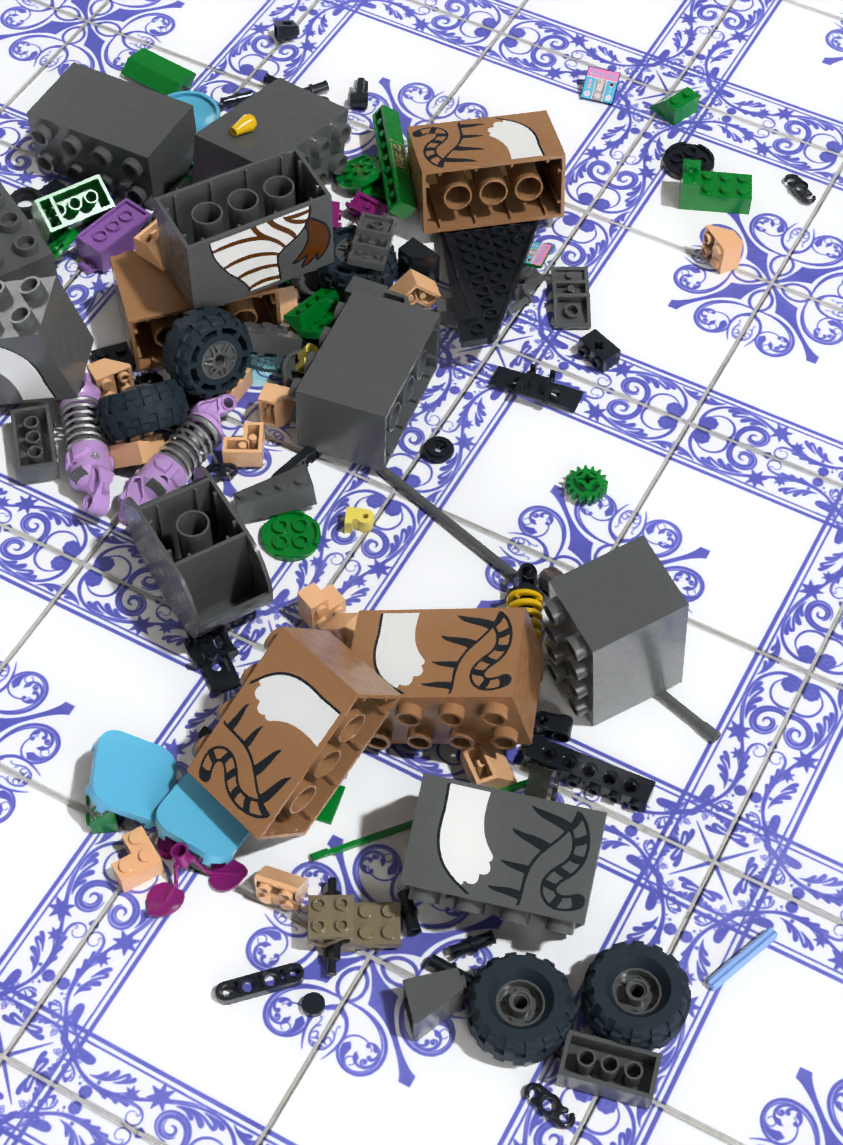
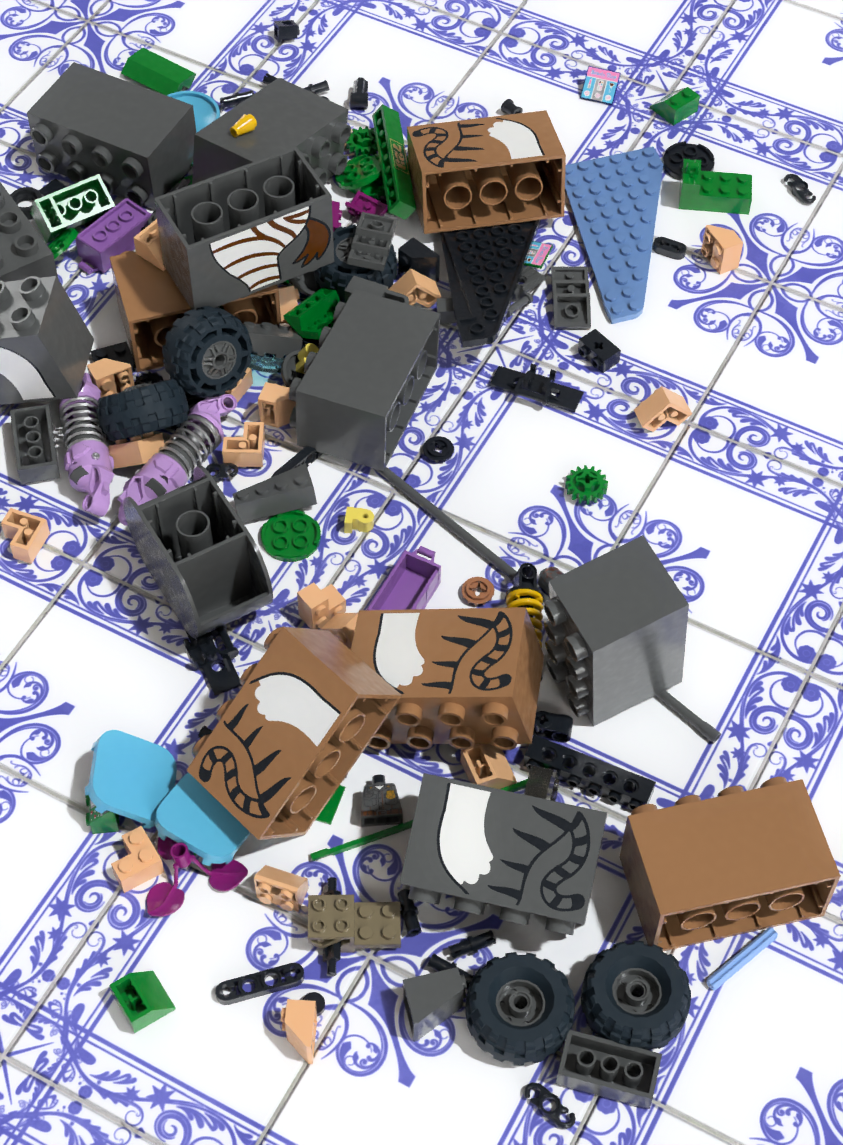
(27, 534): none -> light nougat brick
(141, 999): none -> green slope
(300, 1024): none -> light nougat slope
(362, 142): none -> green gear
(380, 804): none -> dark grey torso
(409, 582): none -> medium lavender container
(470, 587): none -> nougat gear
(510, 108): none -> black bush
(616, 218): none -> medium blue wing
(660, 407): none -> light nougat brick
(669, 248): none -> black beam
(727, 864): none -> medium nougat brick

